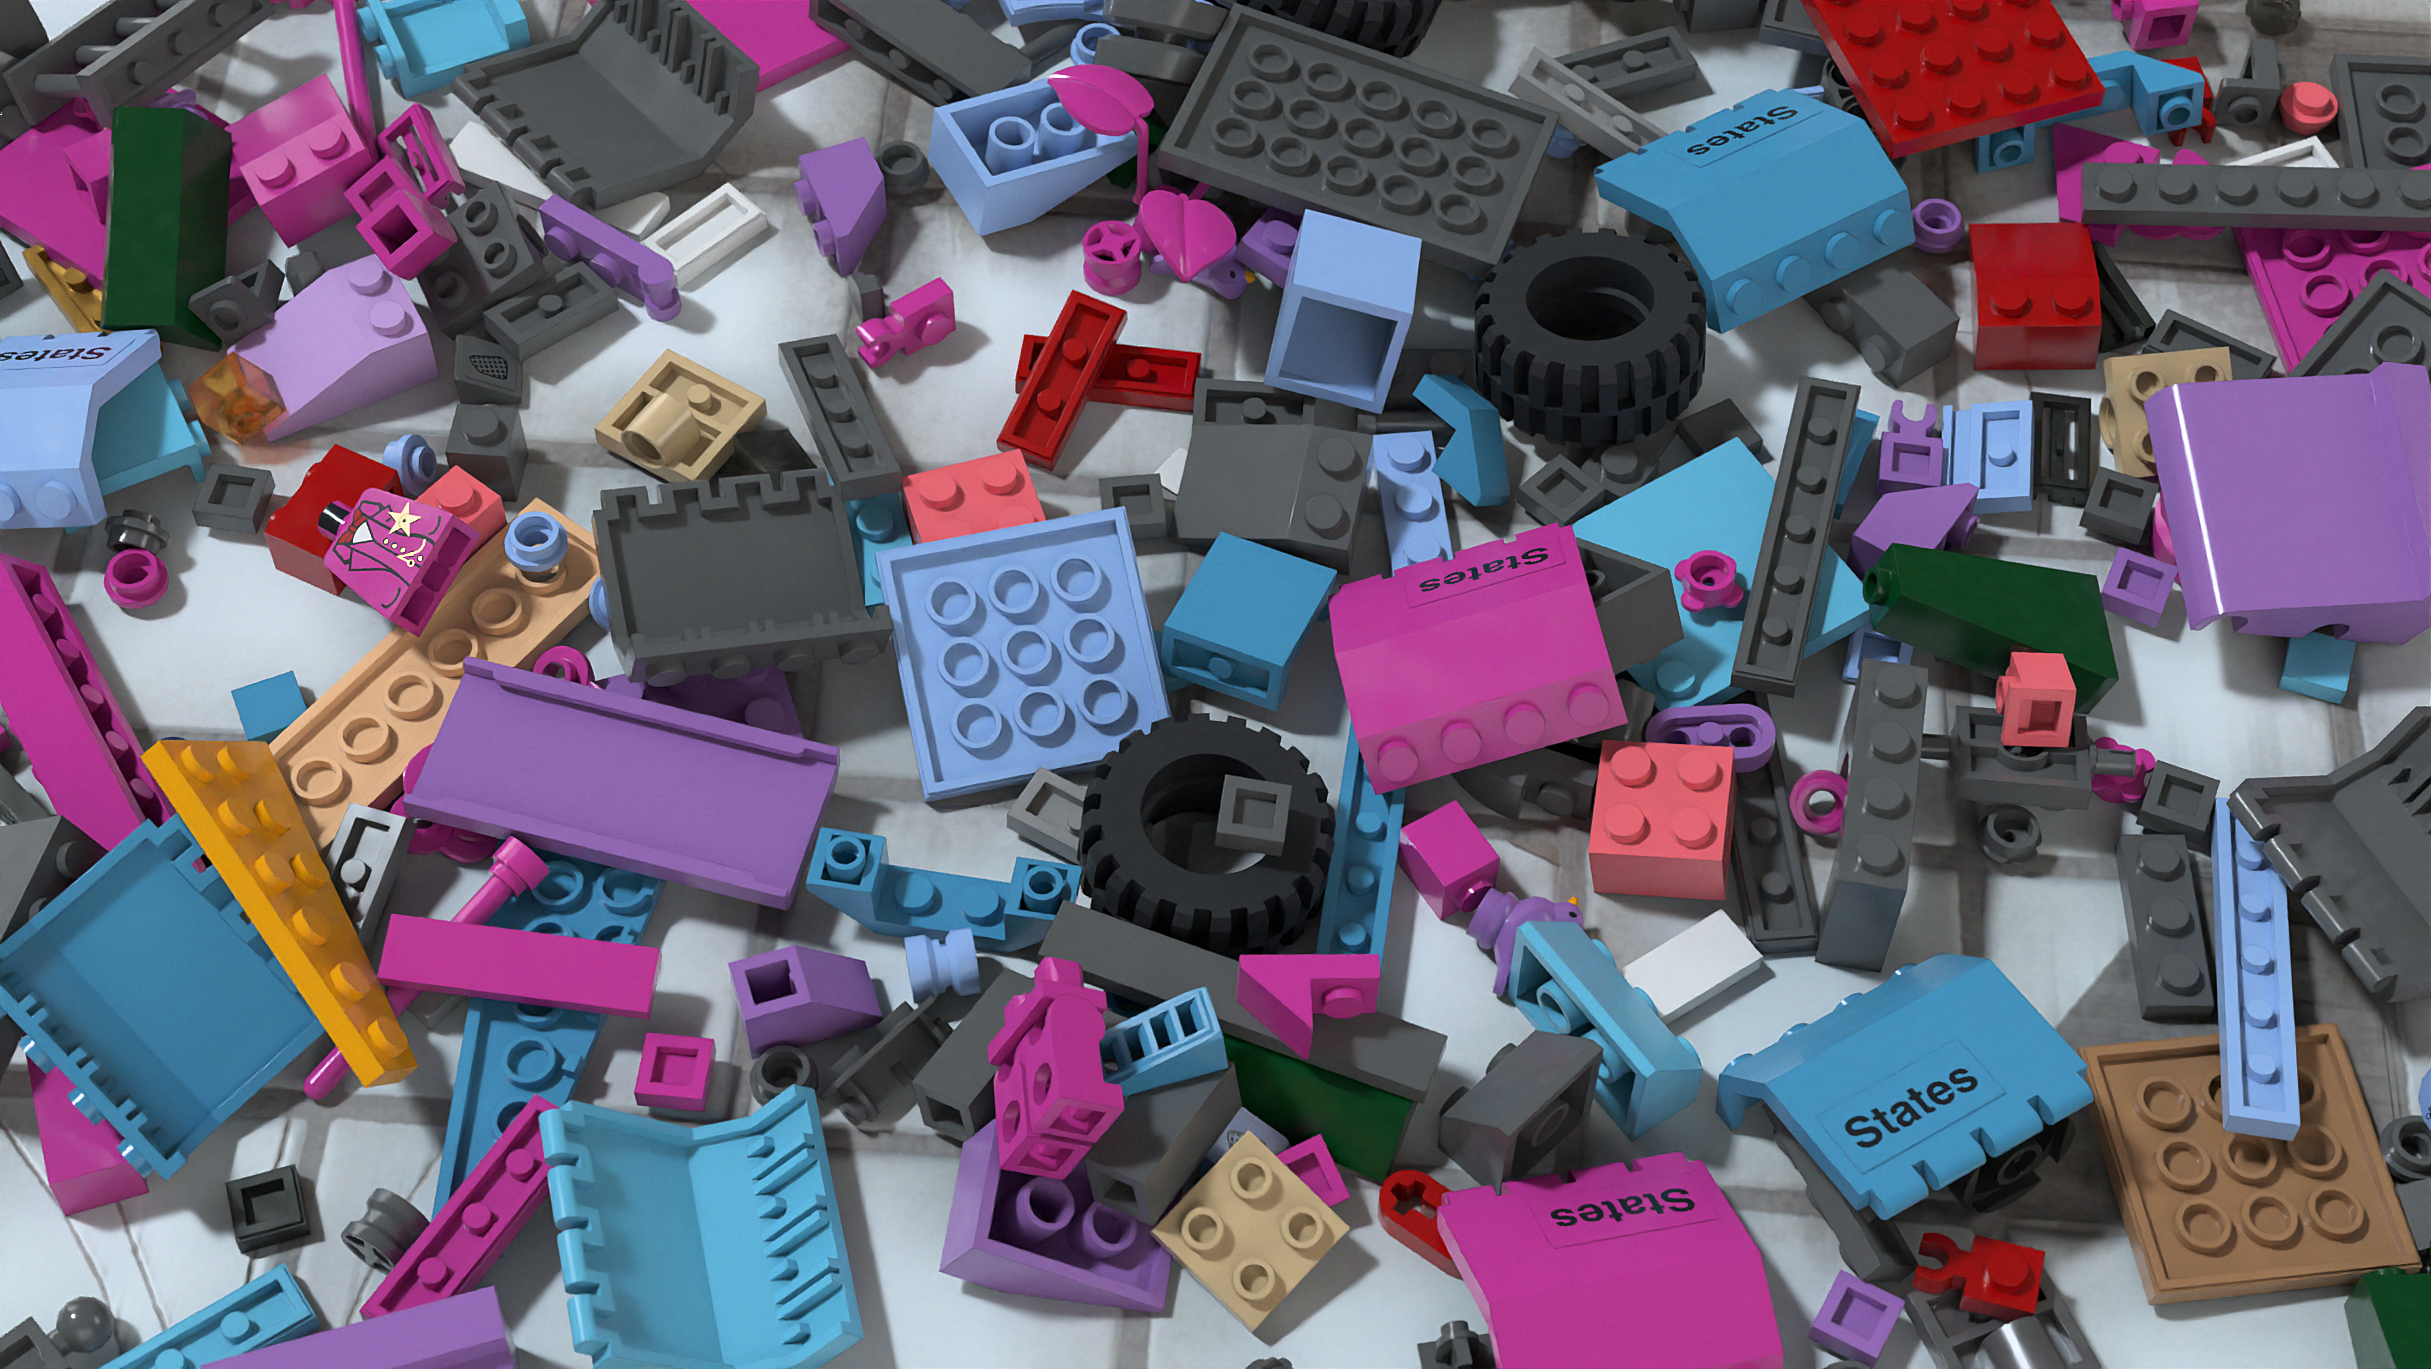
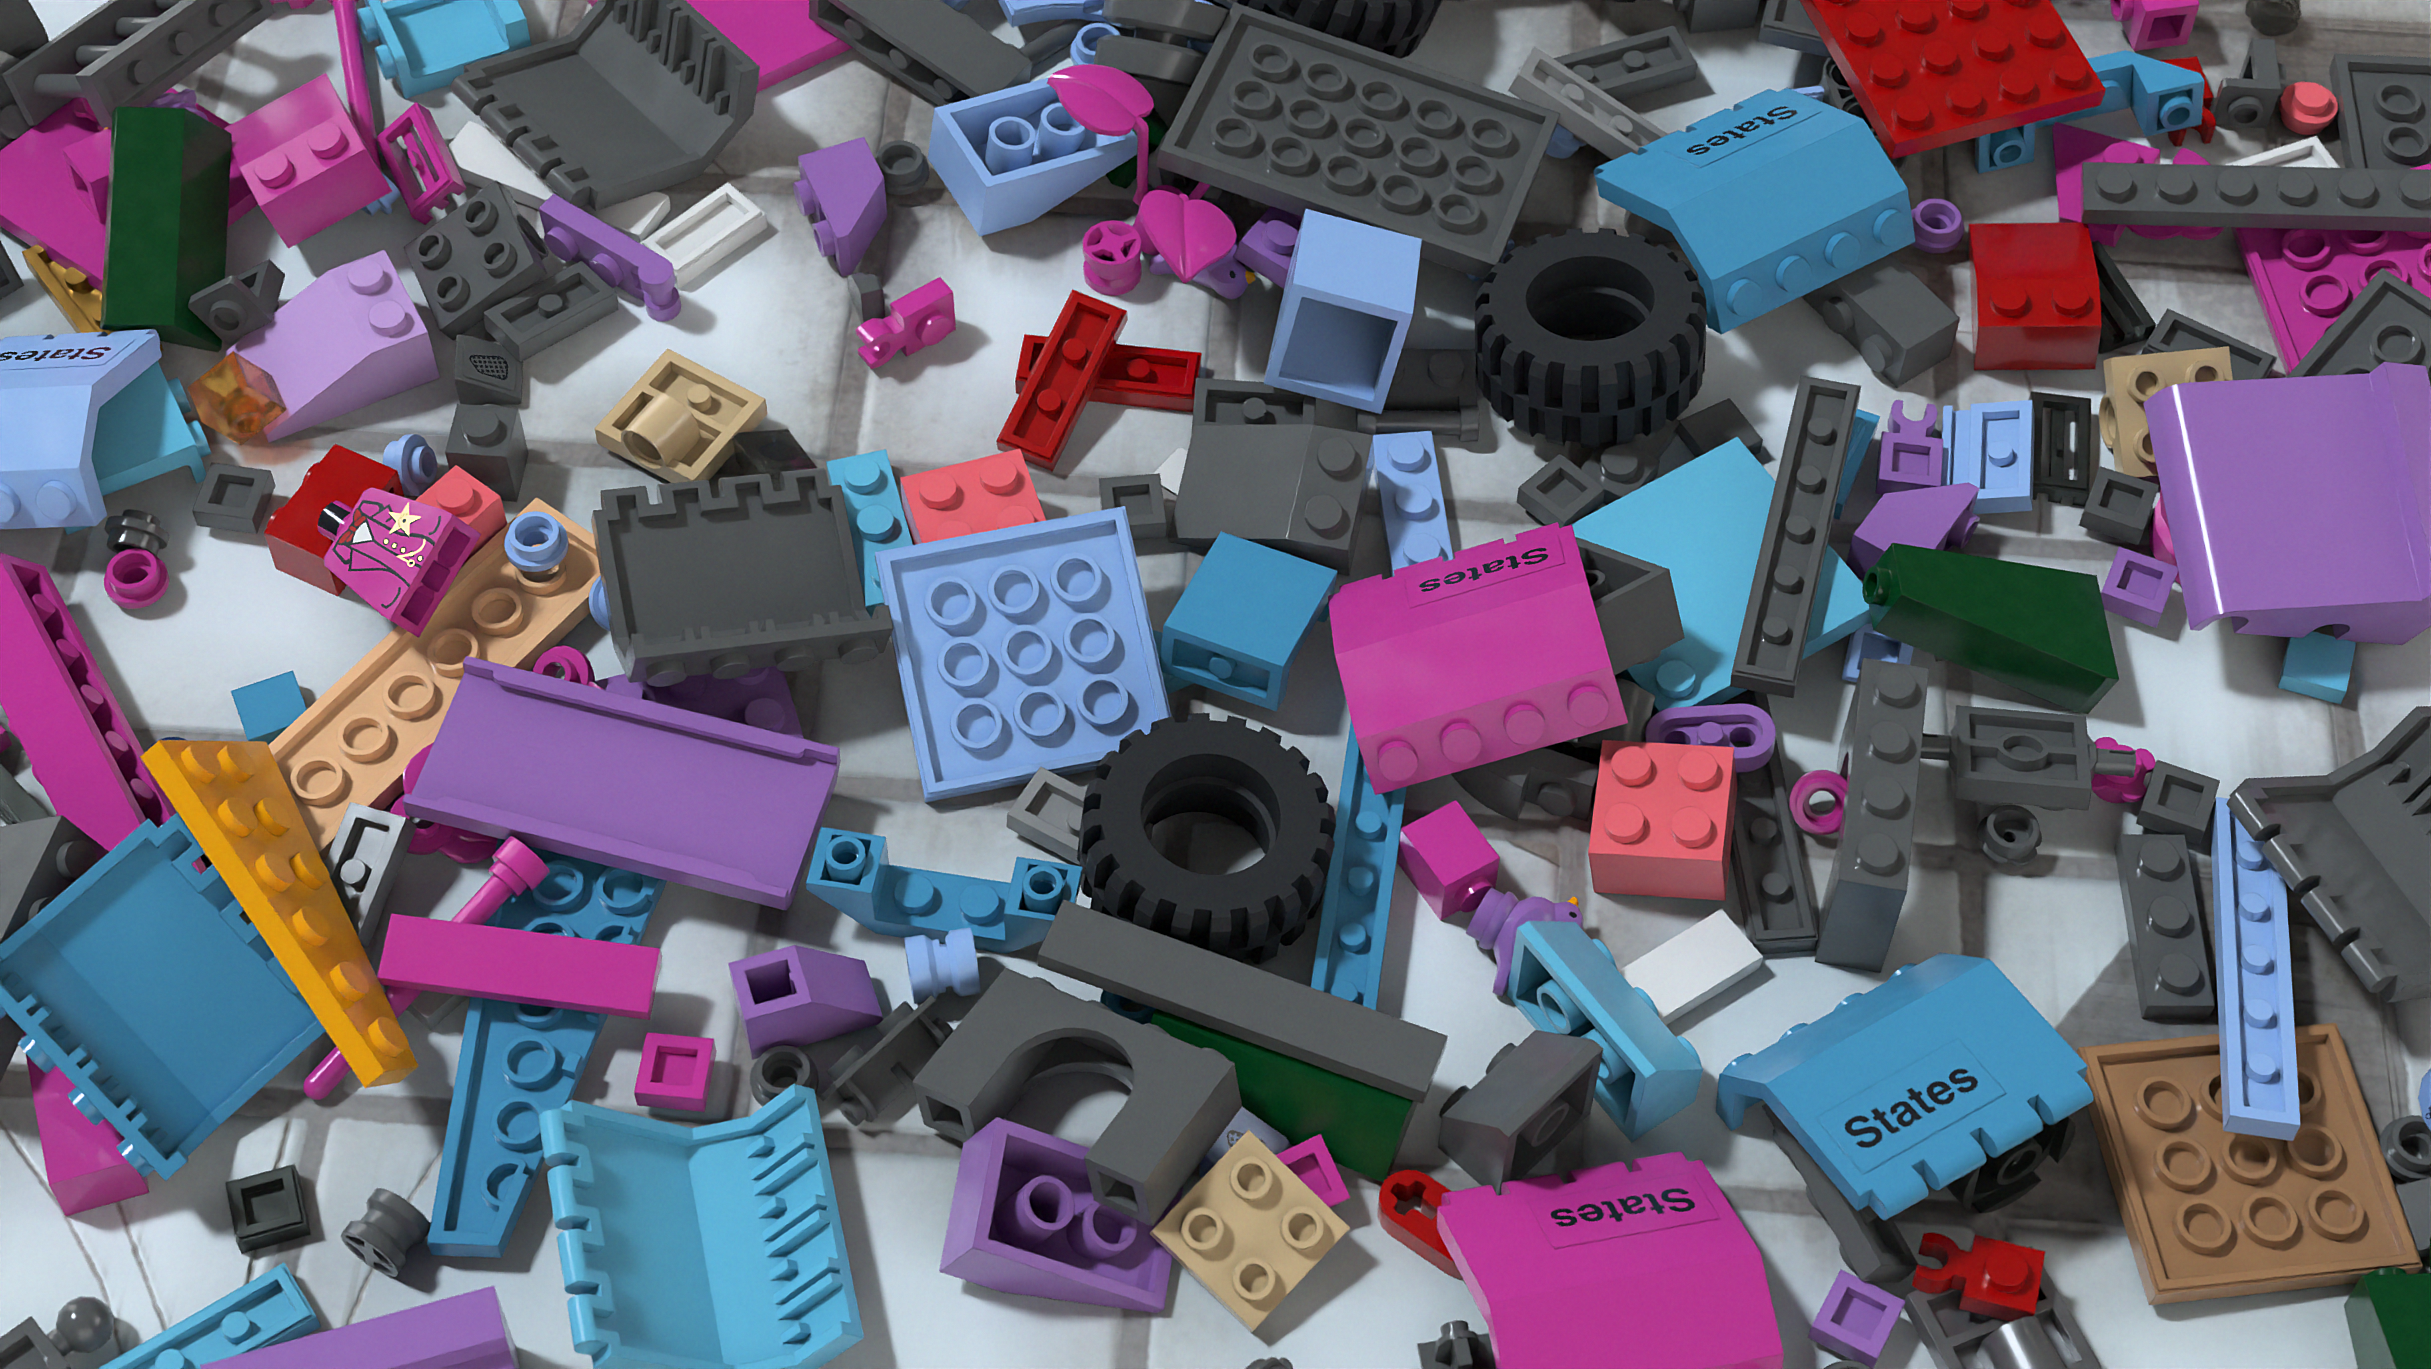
(302, 270): dark grey tile -> none
(399, 220): dark pink brick -> none
(474, 1223): dark pink tile -> none
(840, 418): dark grey plate -> none
(1051, 1074): dark pink hips -> none
(1183, 1021): dark azure slope -> none
(1253, 815): dark grey plate -> none
(1289, 988): dark pink slope -> none
(1475, 454): dark azure slope -> none
(1713, 568): dark pink plate -> none
(2036, 700): coral brick -> none

